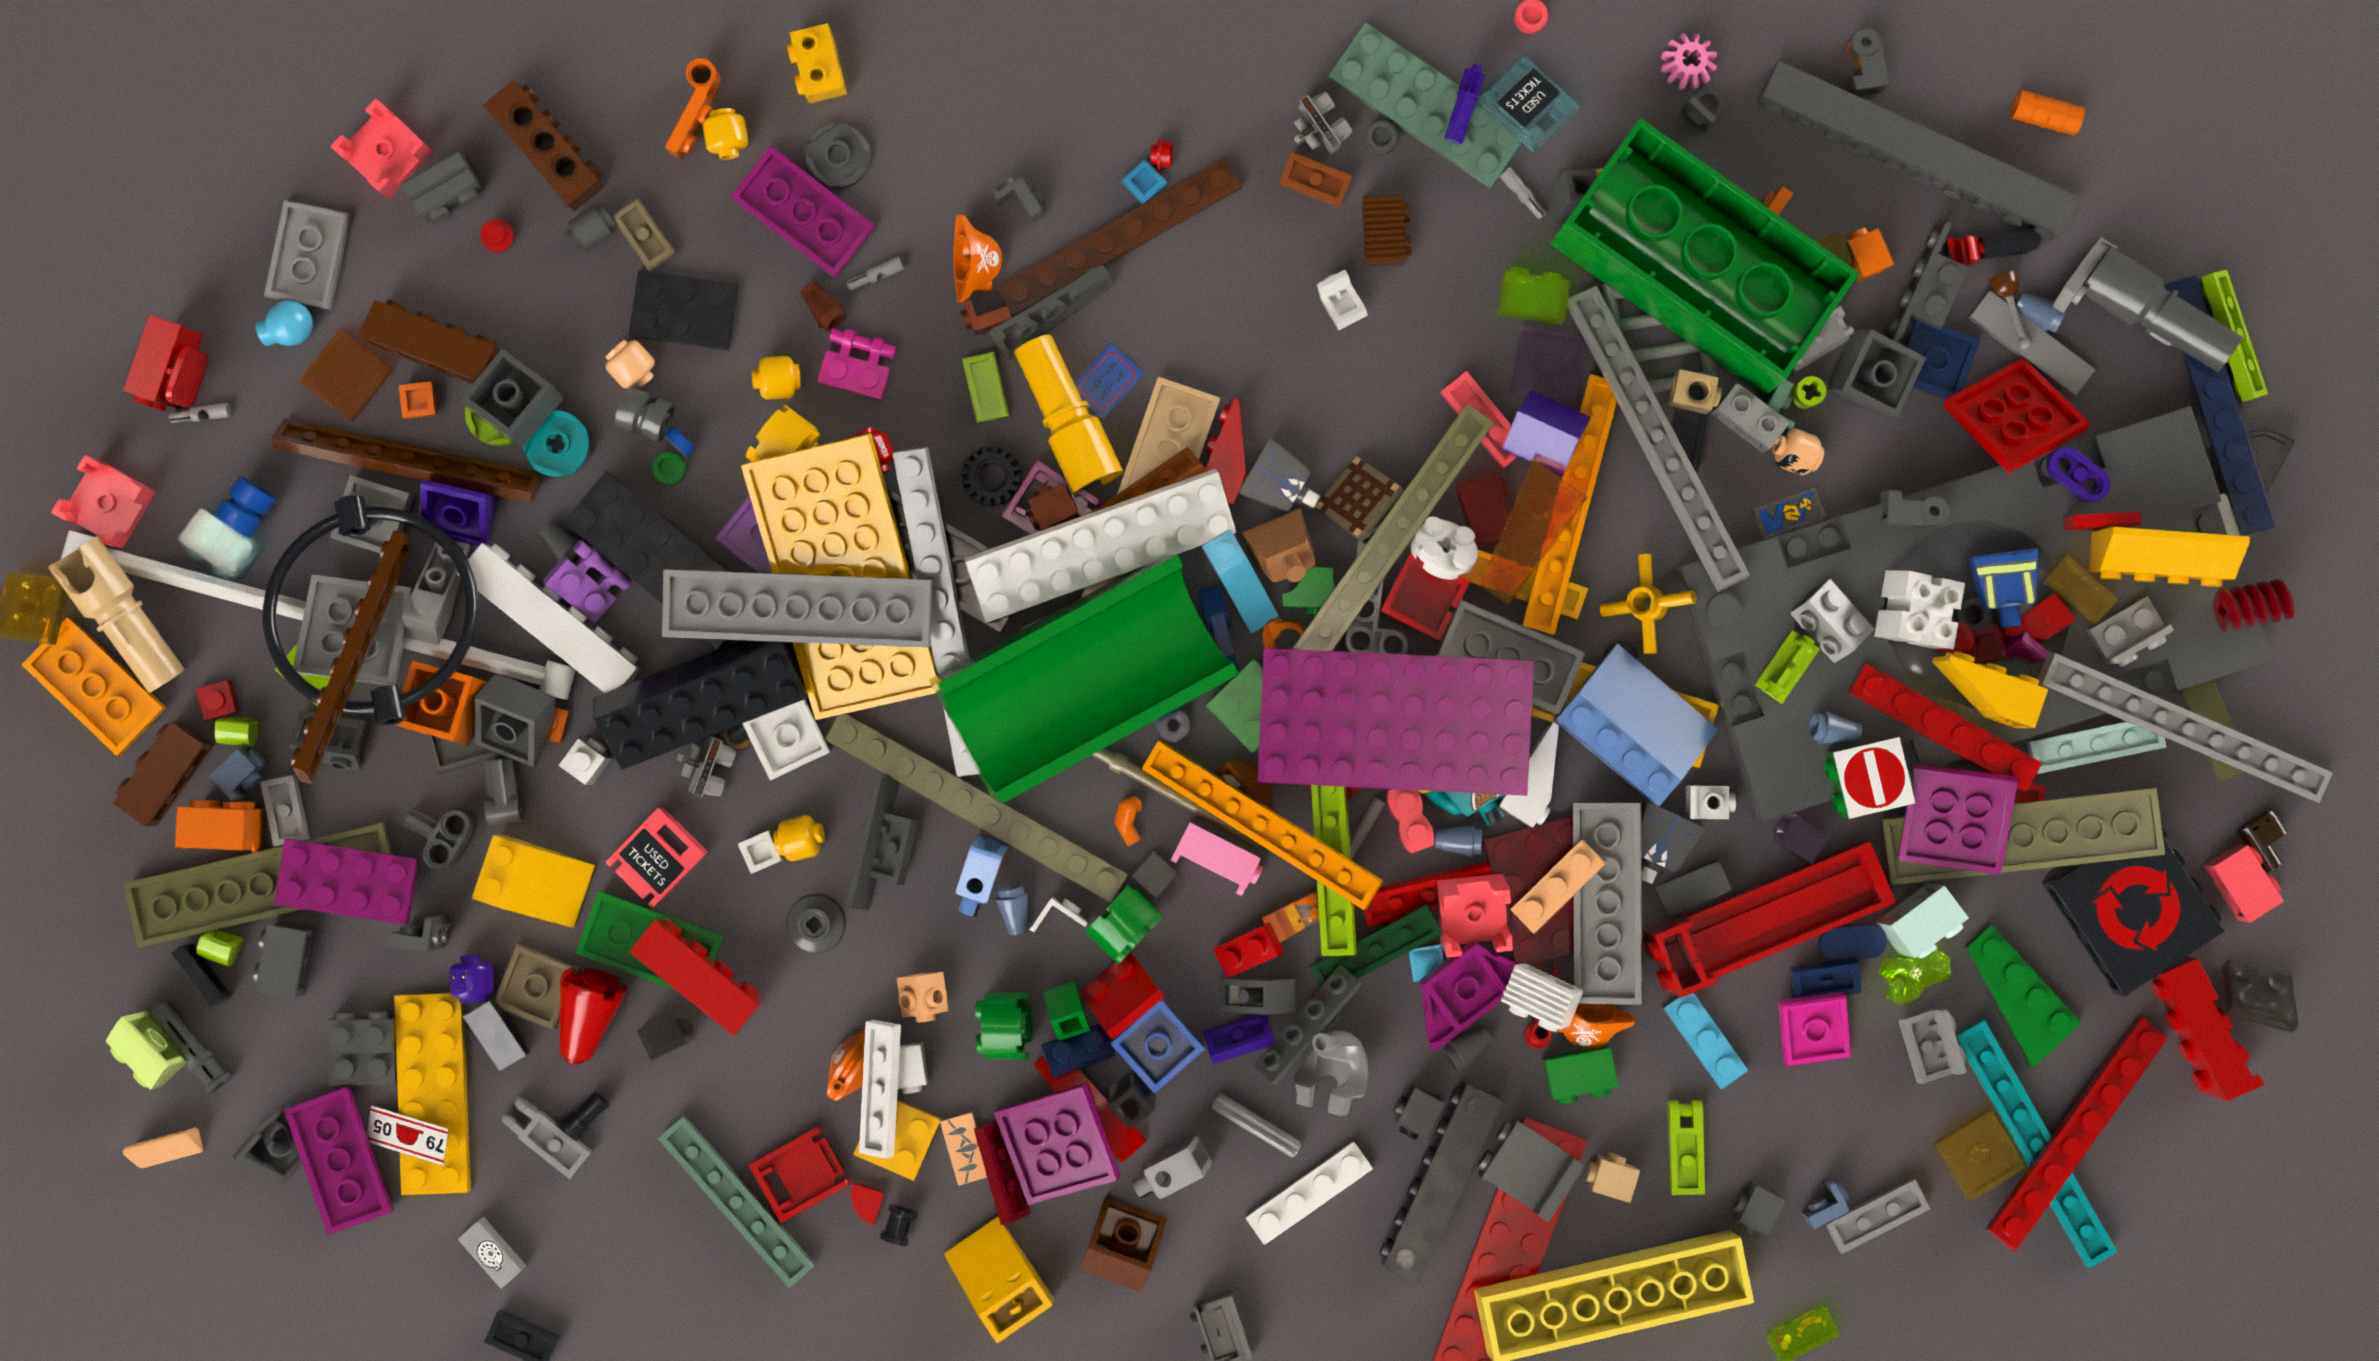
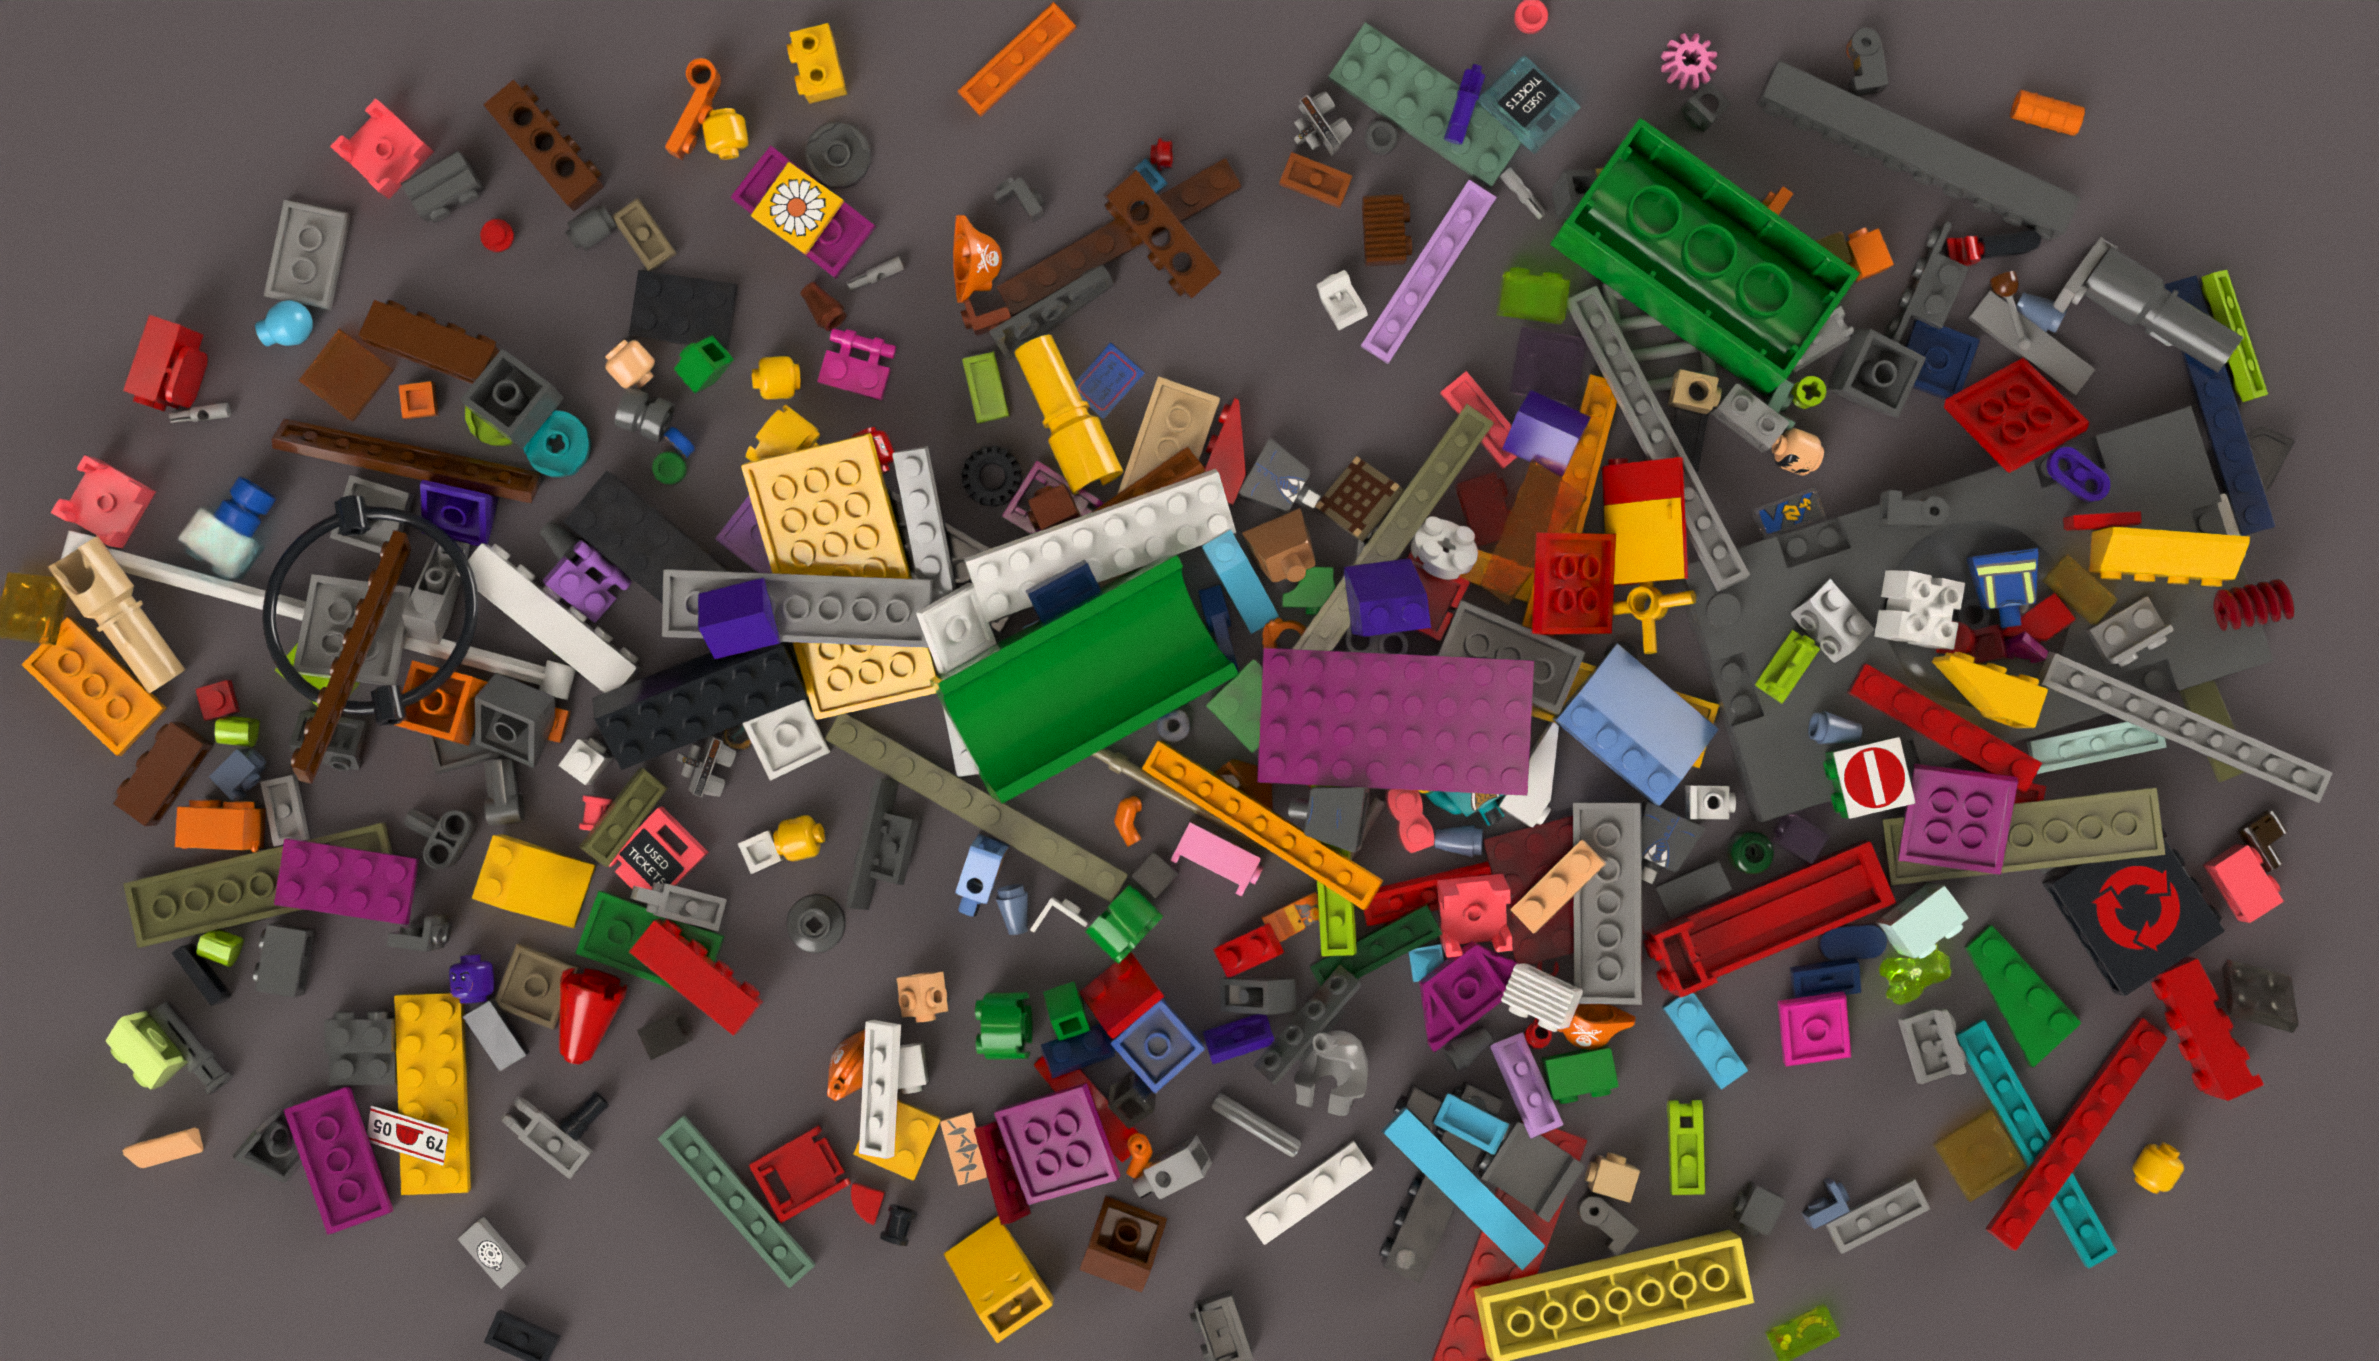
(594, 809): none -> coral bush
(623, 817): none -> olive tile
(682, 905): none -> light grey hinge
(703, 363): none -> green brick
(737, 618): none -> dark purple slope
(797, 208): none -> tile
(955, 628): none -> white plate
(1017, 59): none -> orange tile
(1063, 591): none -> dark blue plate
(1141, 1153): none -> orange arm
(1200, 268): none -> reddish brown brick
(1334, 815): none -> dark grey torso
(1386, 598): none -> dark purple slope
(1428, 271): none -> lavender plate
(1463, 1188): none -> medium azure tile
(1471, 1123): none -> medium azure tile
(1526, 1085): none -> lavender plate
(1574, 583): none -> red plate
(1599, 1213): none -> dark grey leg
(1648, 516): none -> yellow door
(1761, 854): none -> dark green head
(2158, 1167): none -> yellow head

